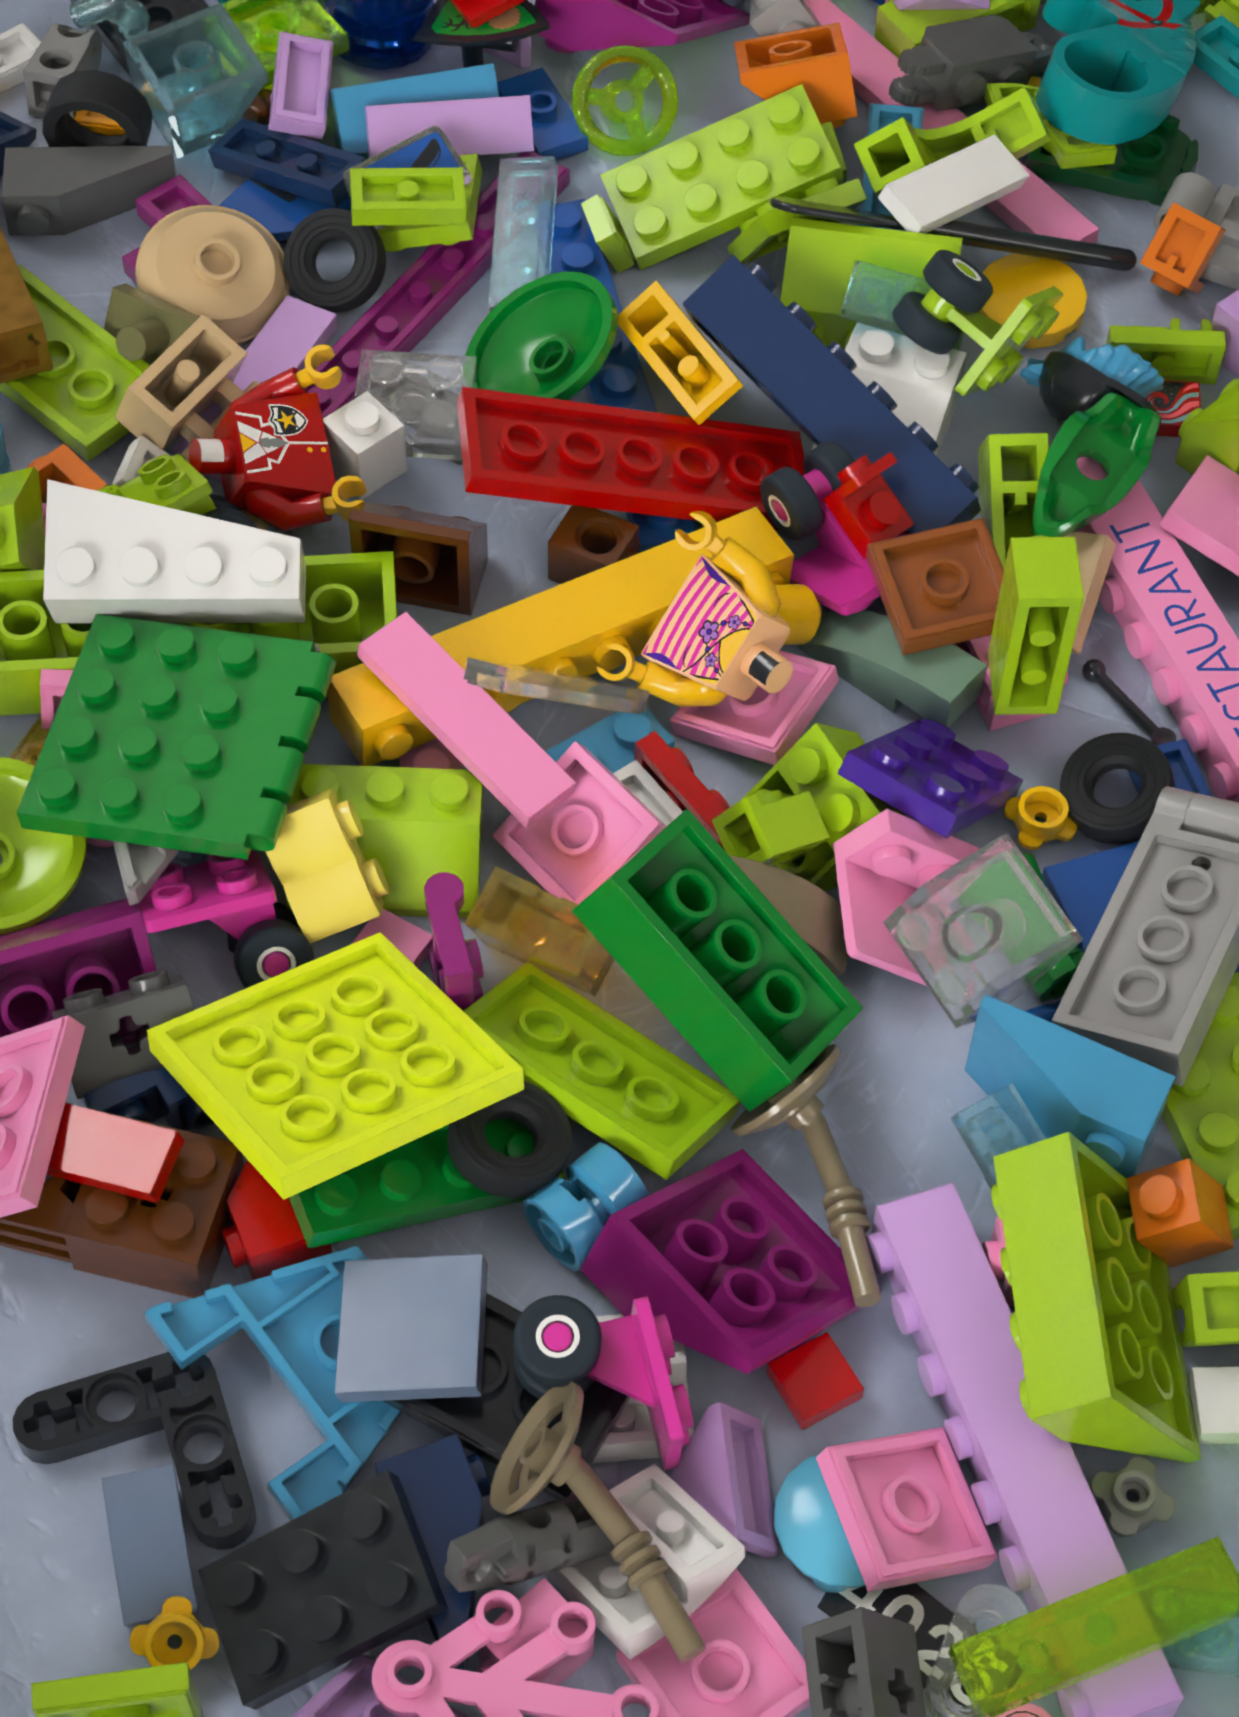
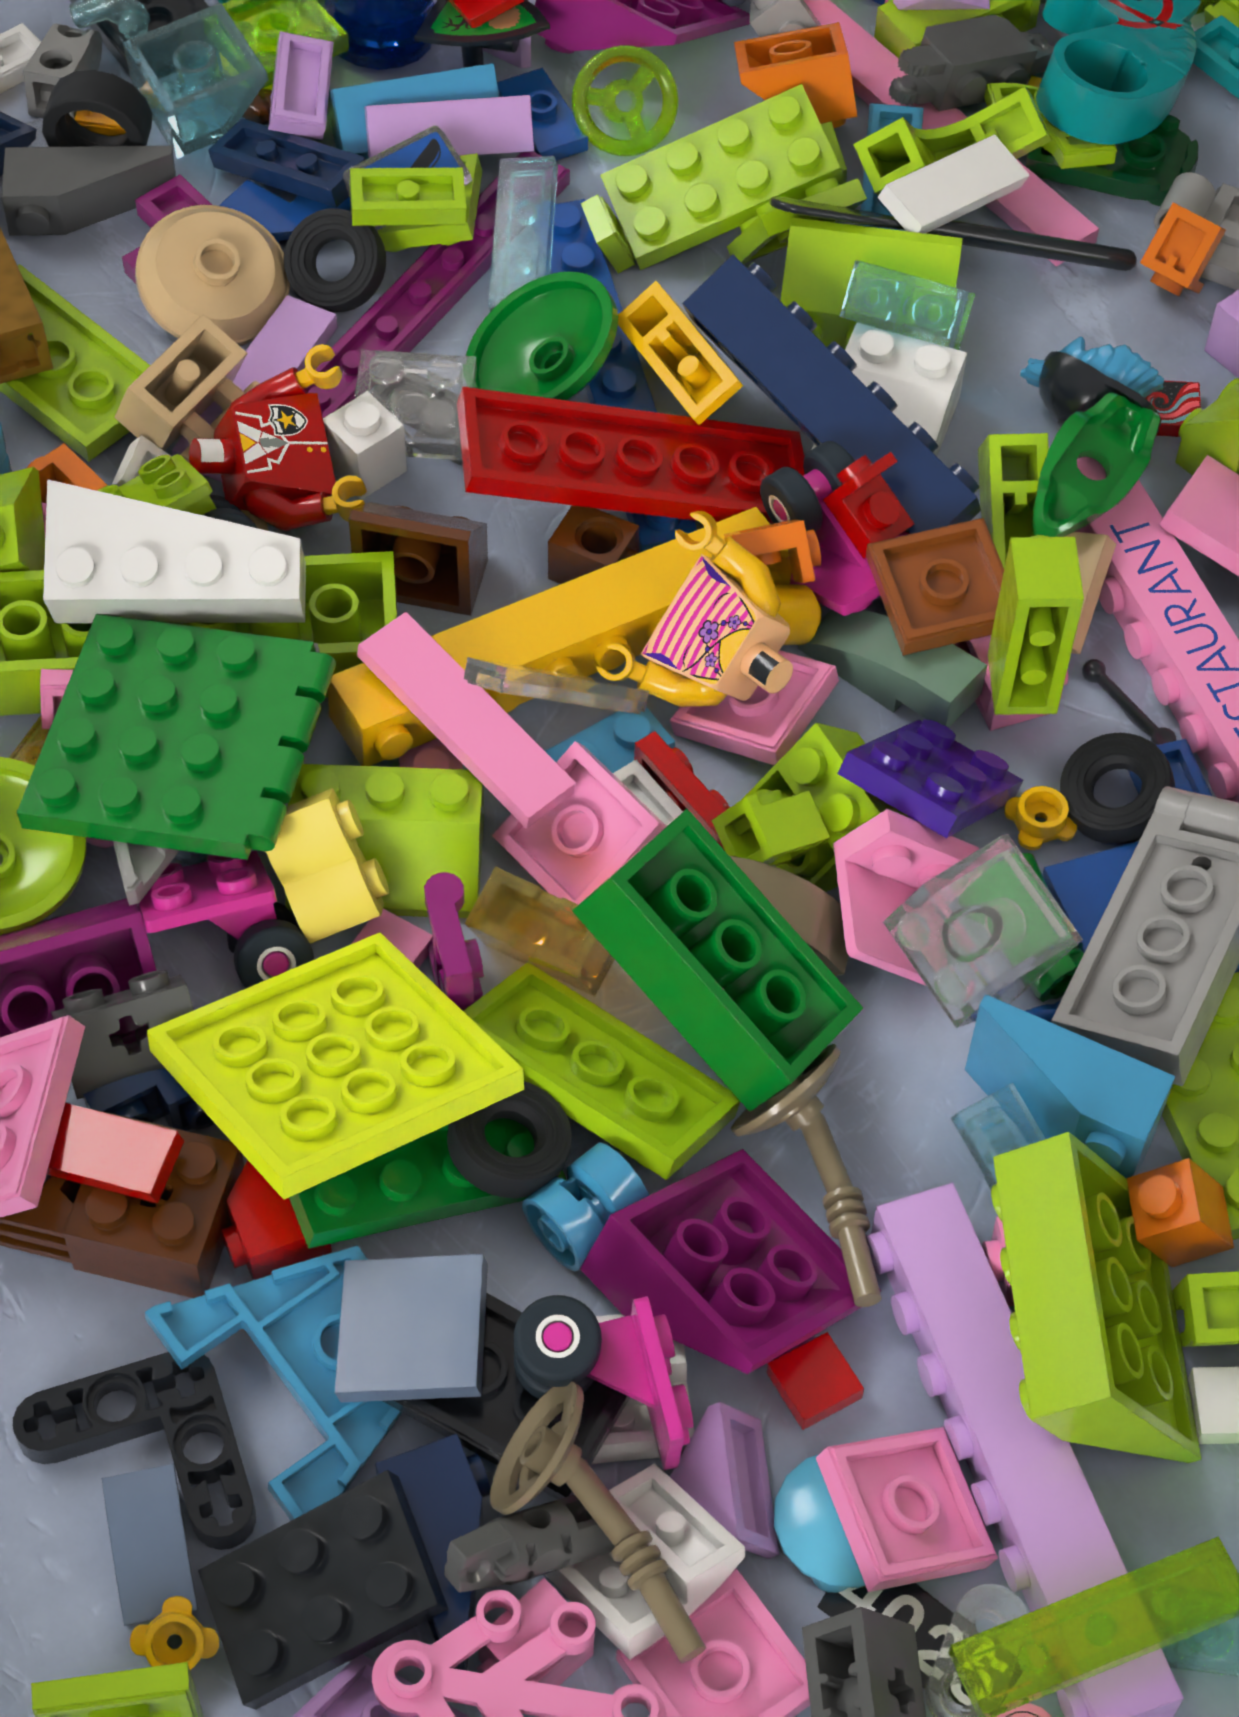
(144, 323): olive tile -> none
(768, 541): none -> orange bracket
(954, 306): plate -> none
(1024, 275): yellow tile -> none
(1130, 1517): light grey plate -> none
(1173, 351): lime plate -> none

